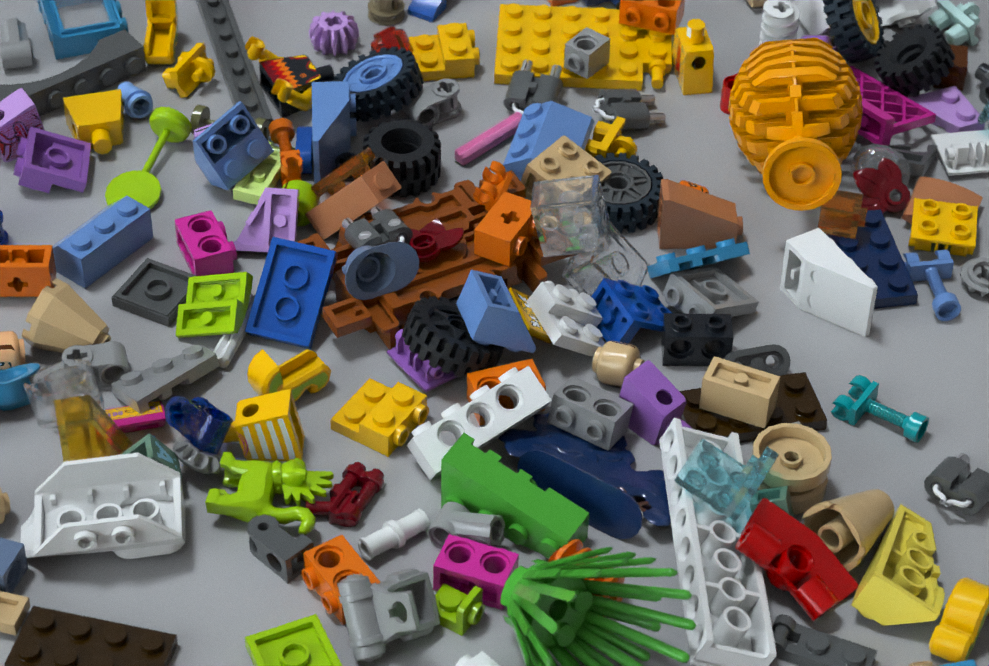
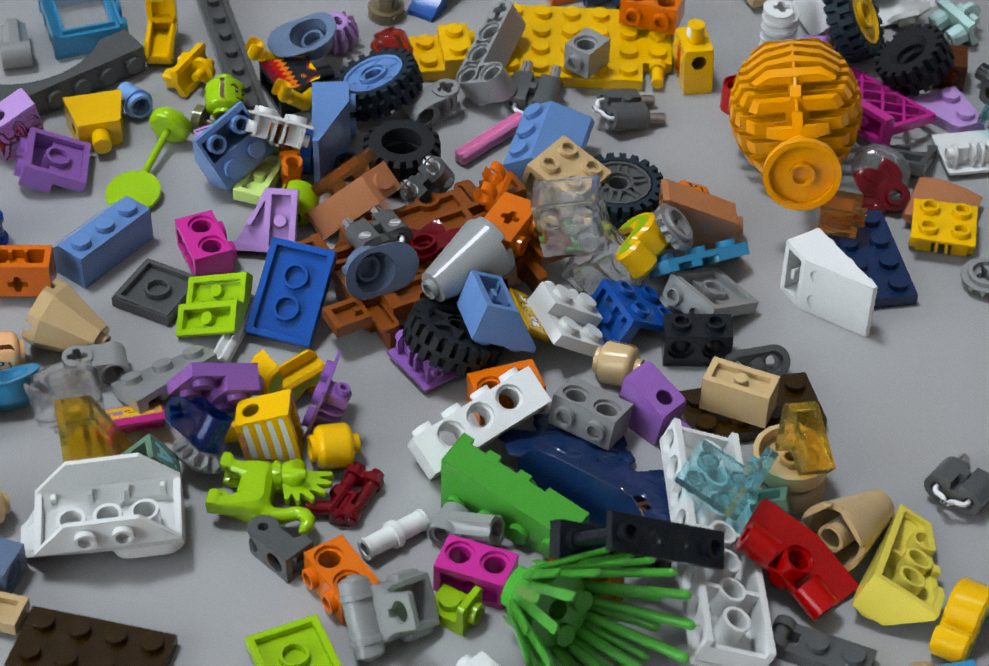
(218, 383): none -> medium lavender plate
(223, 94): none -> lime head
(261, 124): none -> white hinge
(304, 36): none -> sand blue piece
(329, 399): none -> medium lavender hinge
(333, 446): none -> yellow head
(381, 415): yellow plate -> none
(432, 177): none -> dark grey piece
(473, 247): none -> light grey cone
(483, 69): none -> light grey beam
(609, 139): yellow hips -> none
(641, 245): none -> yellow animal
(642, 538): none -> black fence
(674, 227): none -> light grey gear
(805, 434): none -> clear yellow slope
(866, 396): teal bar -> none
(945, 304): medium blue bar -> none

